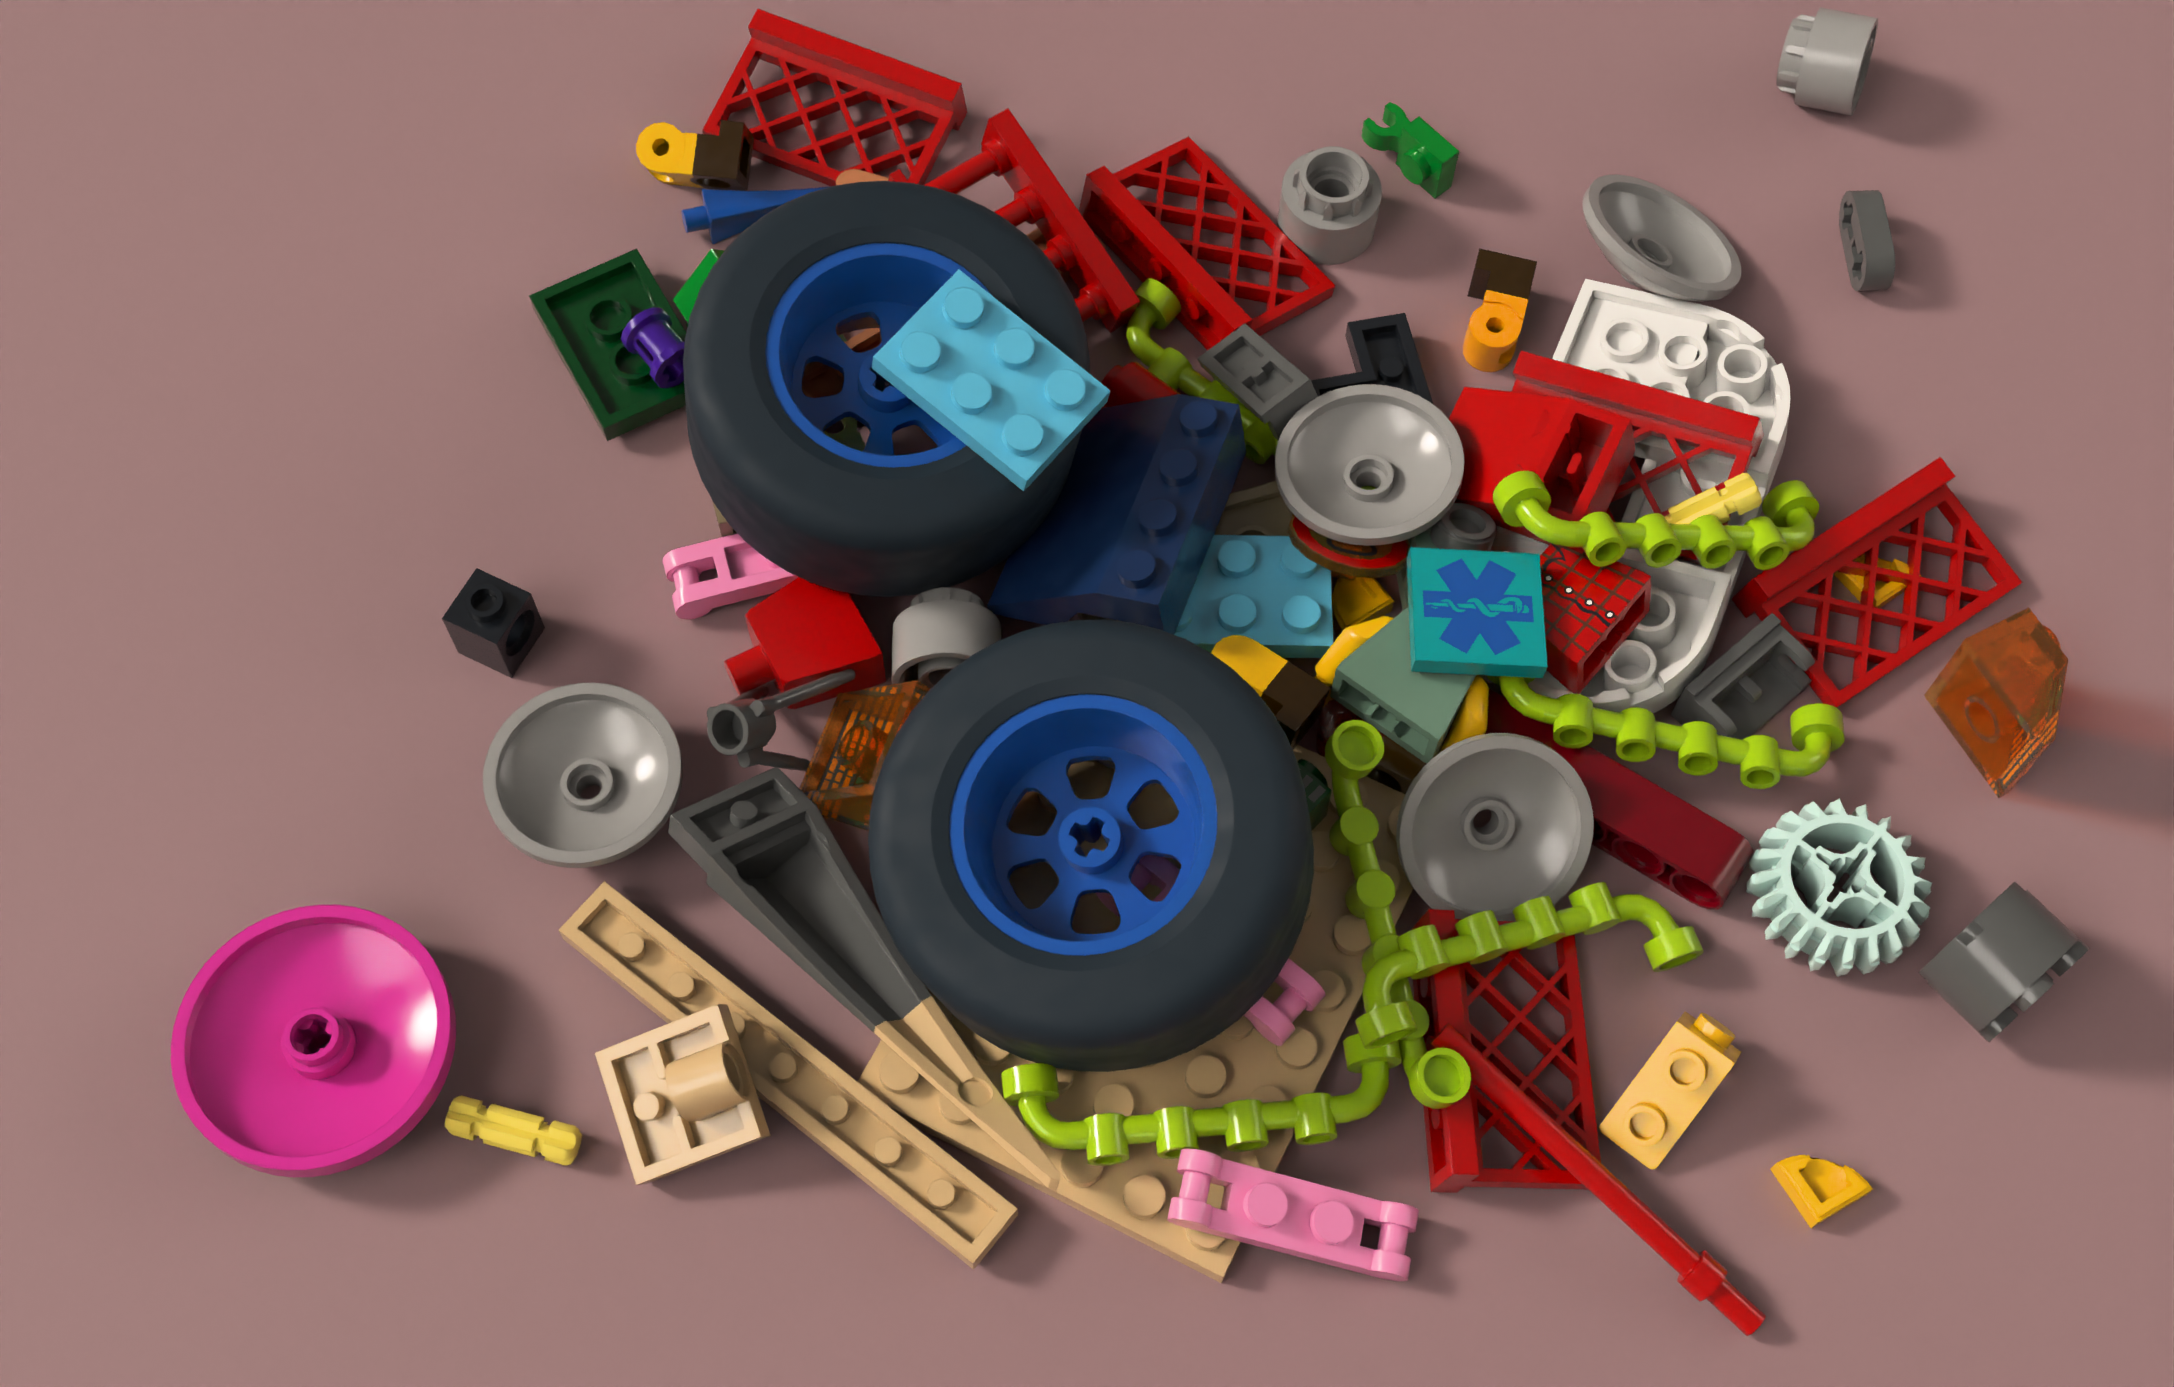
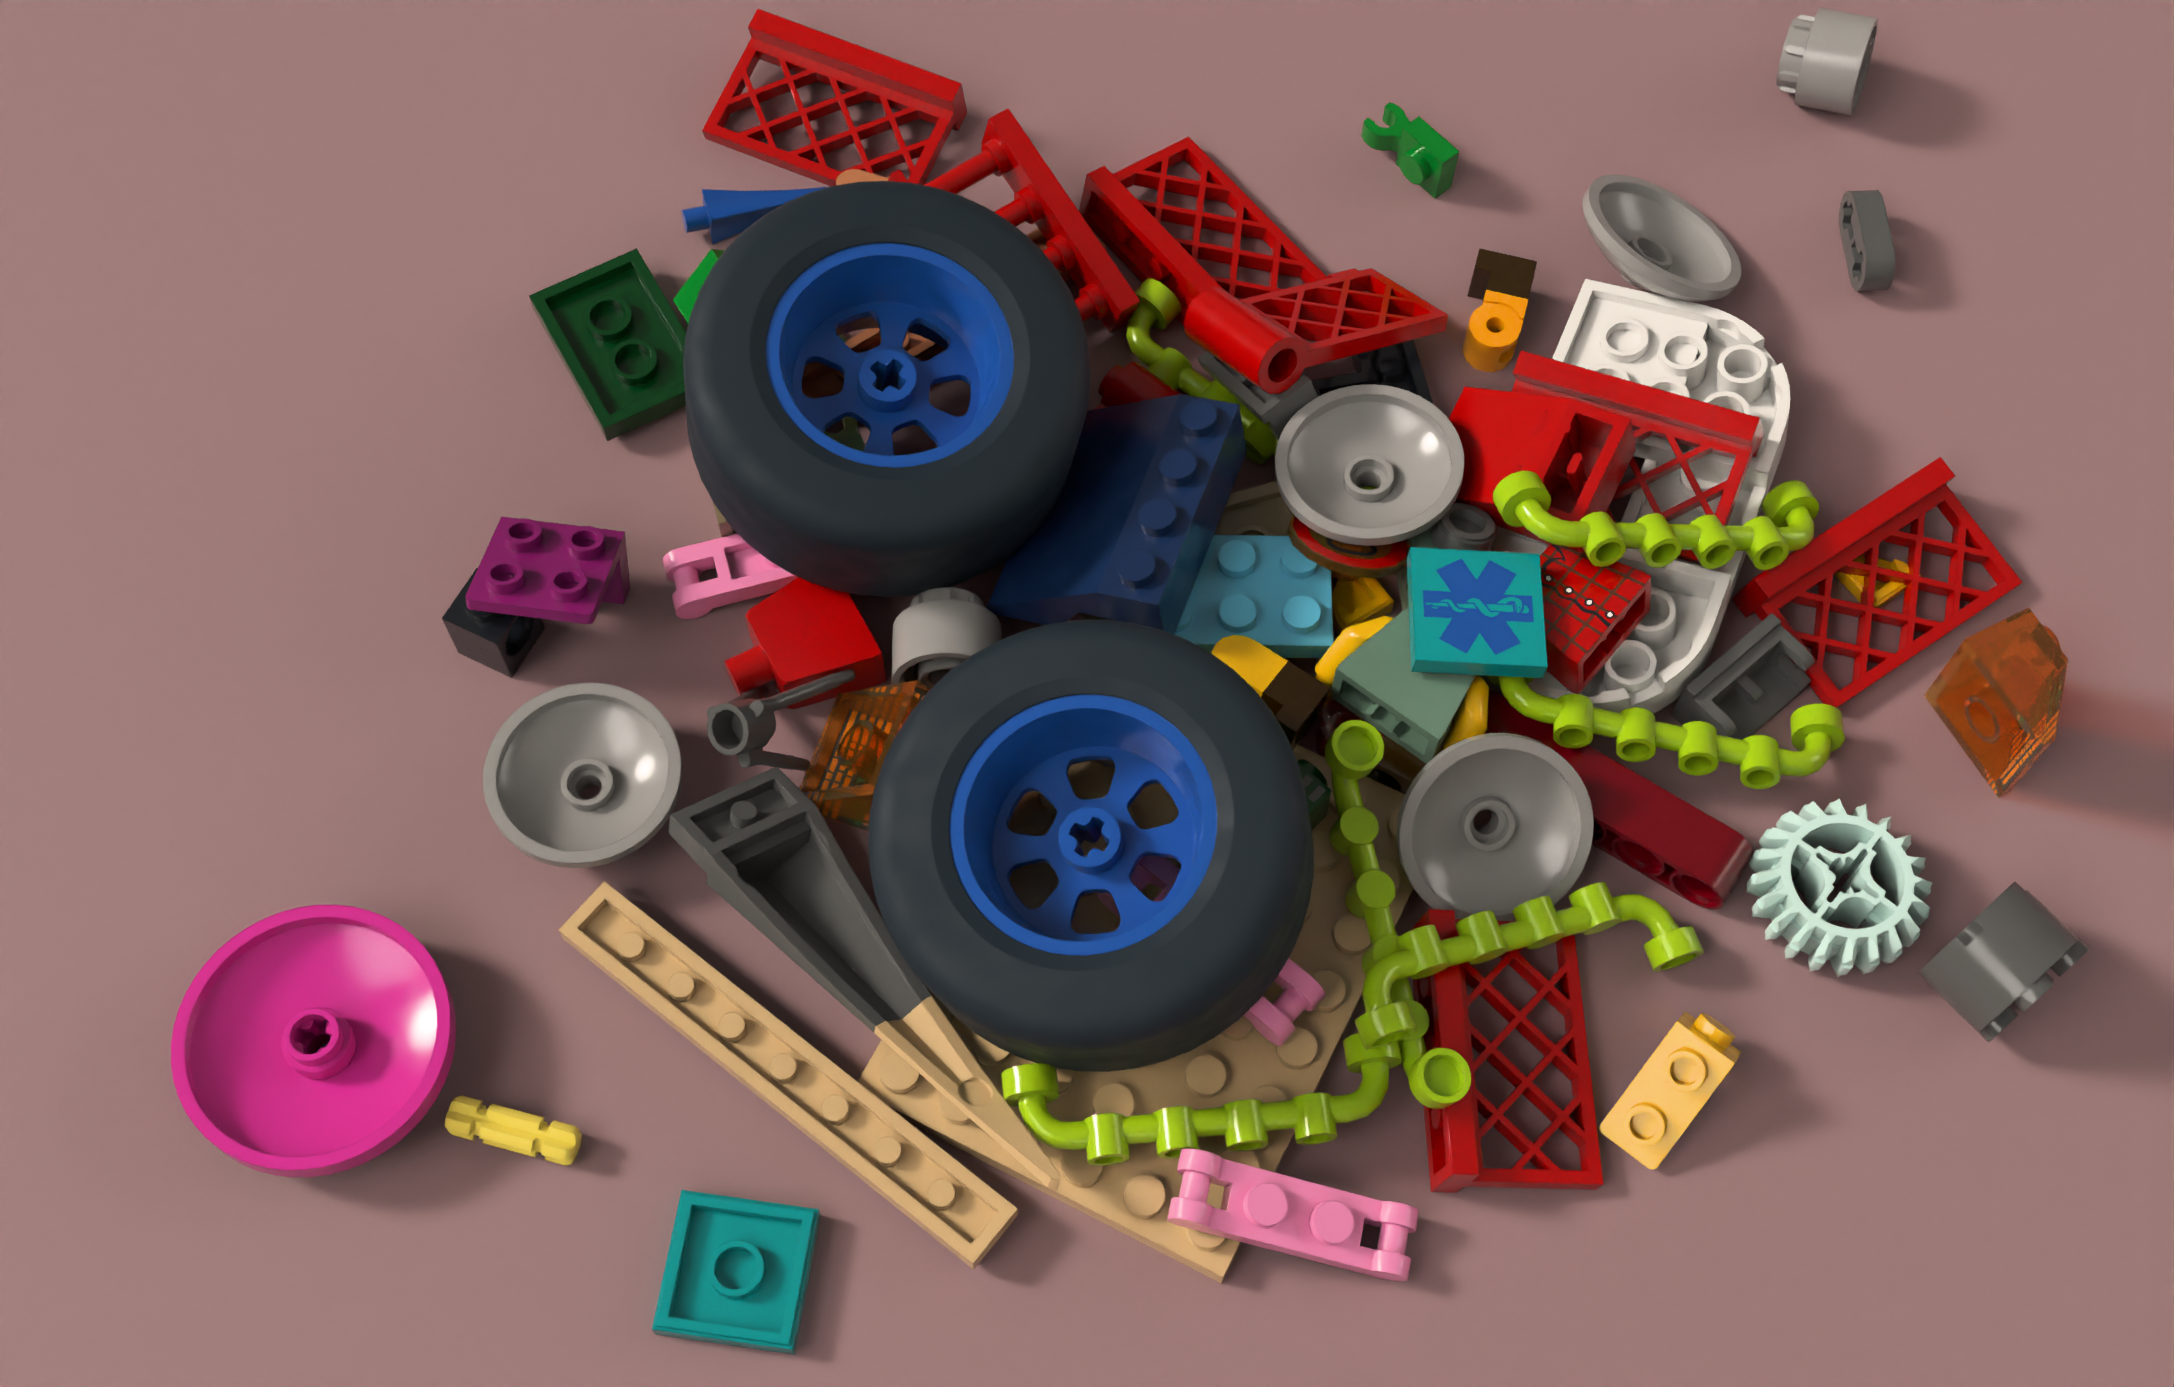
(550, 571): none -> magenta bracket
(657, 345): dark purple bush -> none
(682, 1094): tan plate -> none
(698, 159): leg -> none
(737, 1272): none -> teal tile
(990, 379): medium azure plate -> none
(1268, 332): none -> red piece
(1330, 204): light grey piece -> none
(1697, 1271): red bar -> none
(1738, 495): light yellow axle -> none
(1819, 1186): yellow tile -> none

